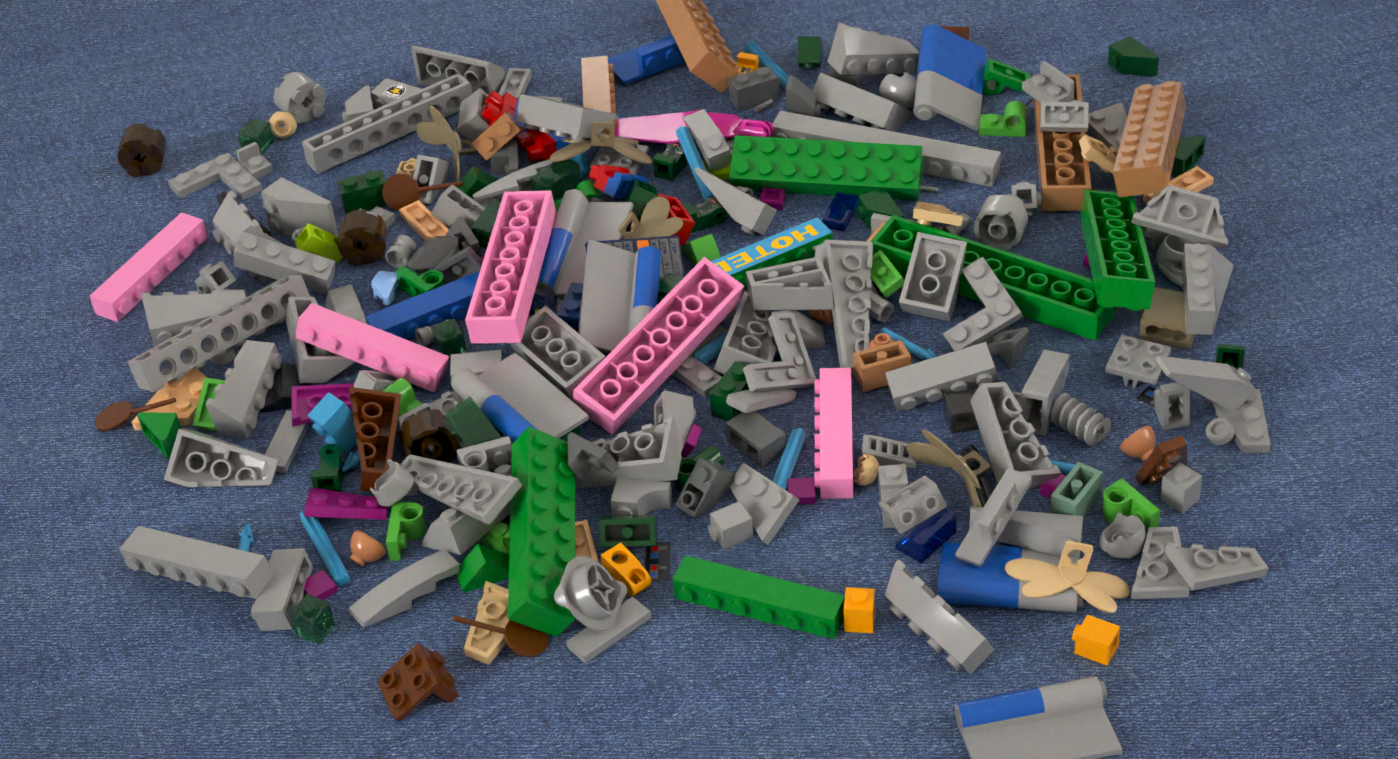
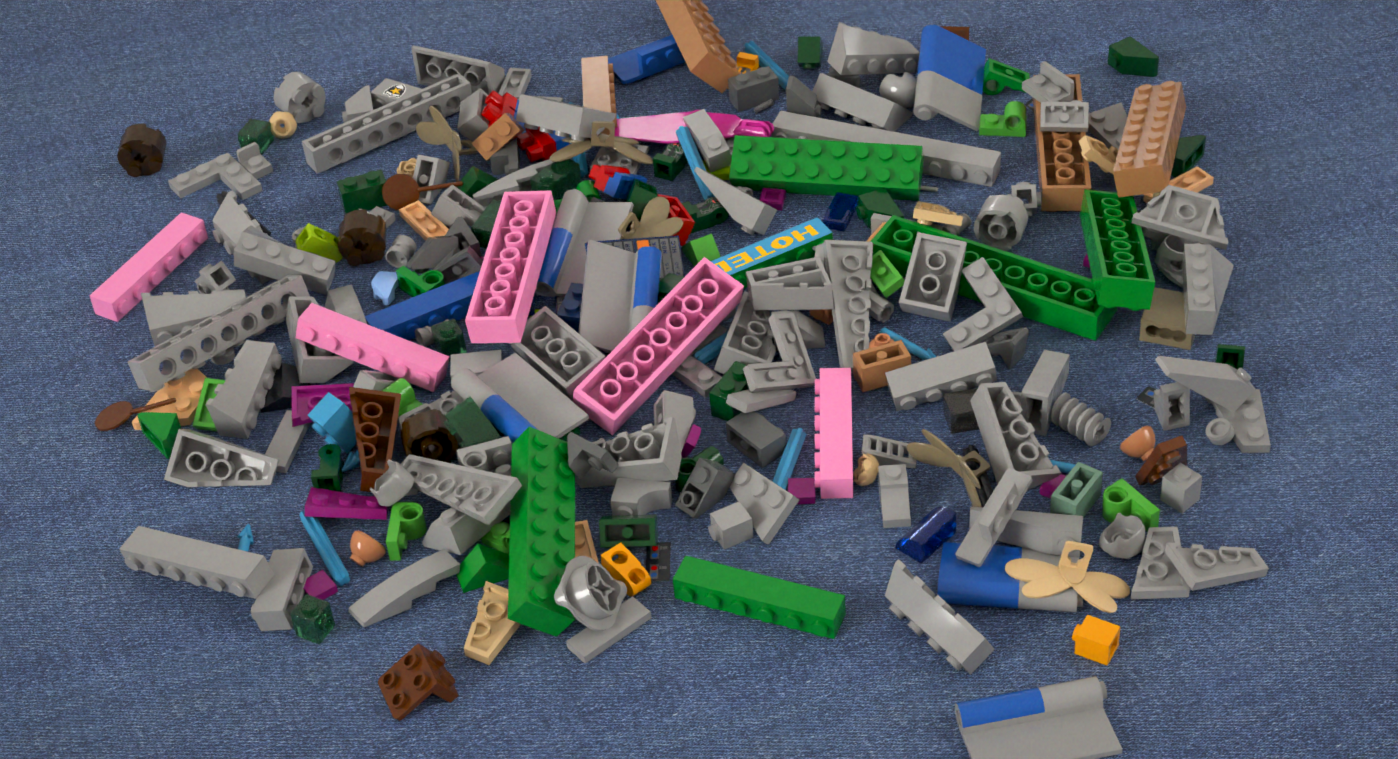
(294, 207): light grey slope -> none
(520, 638): reddish brown piece -> none
(859, 610): light orange brick -> none
(913, 504): light grey bracket -> none
(1136, 360): light grey piece -> none

